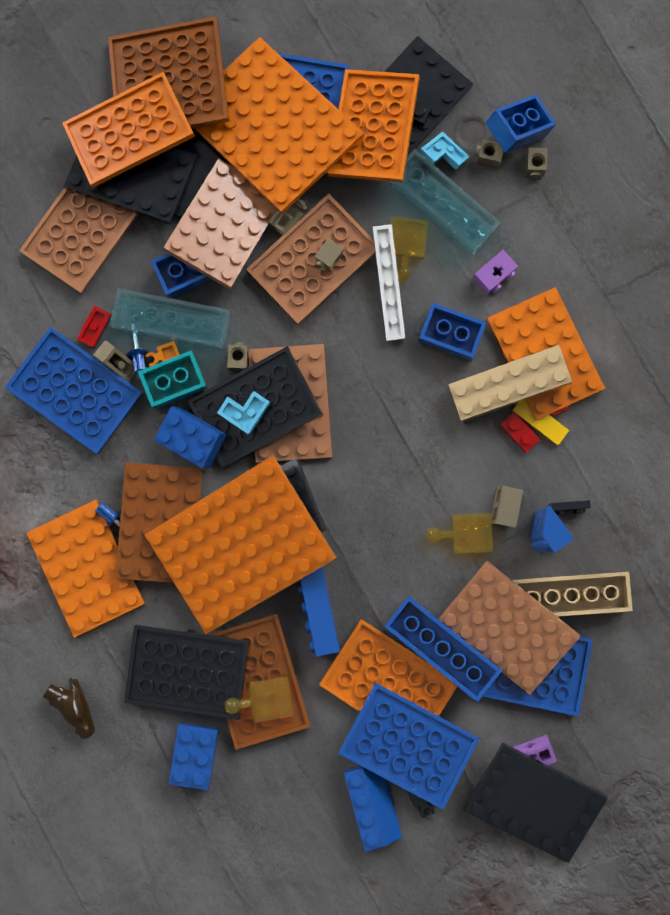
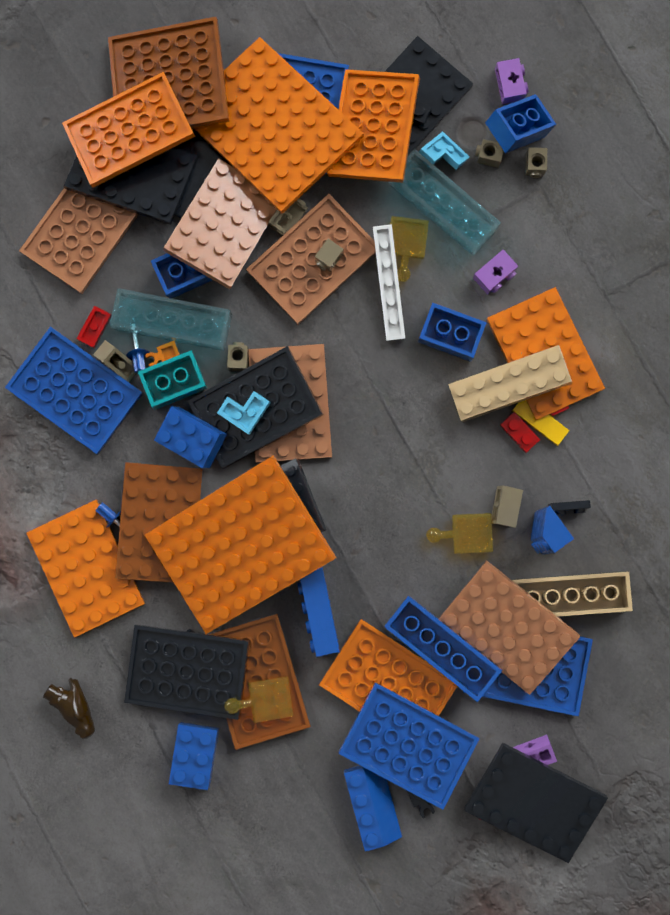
(510, 91): none -> medium lavender brick

